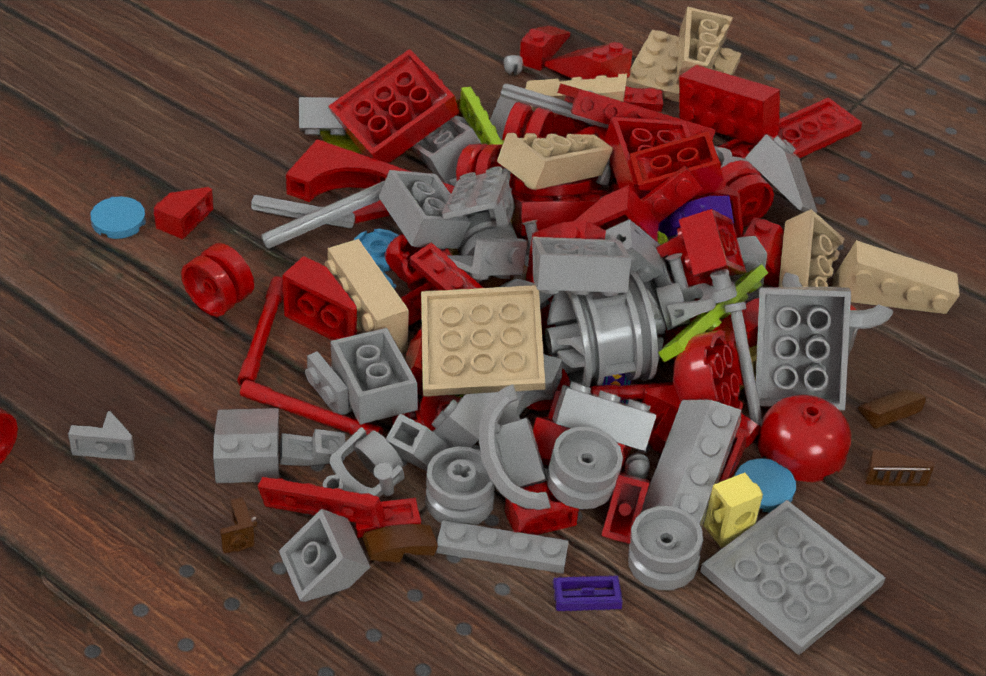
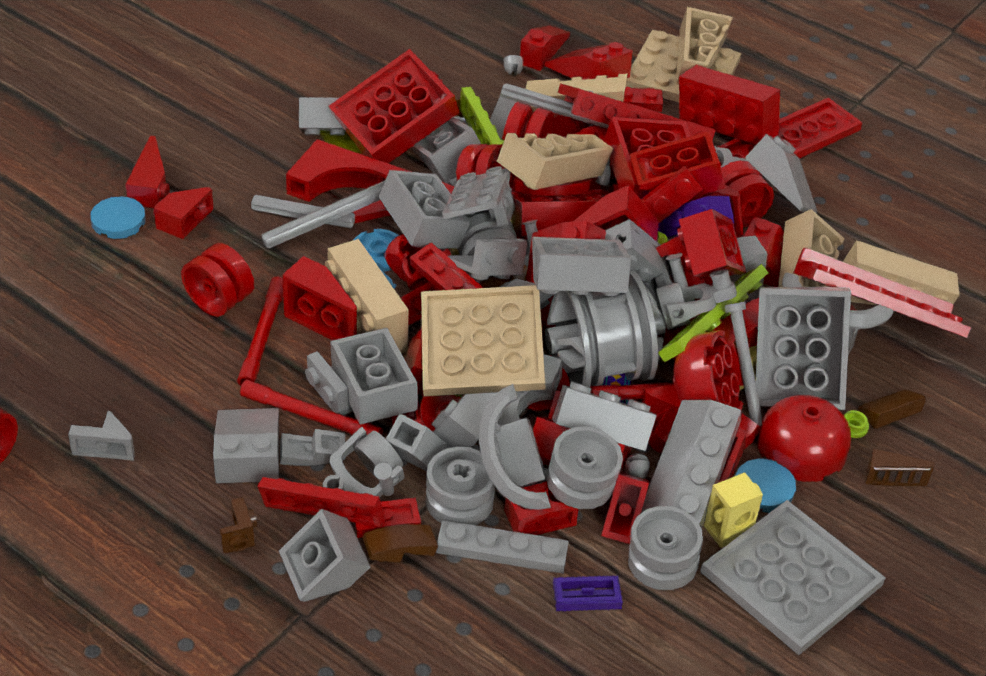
(148, 179): none -> red slope
(858, 423): none -> lime plate
(880, 291): none -> bracket

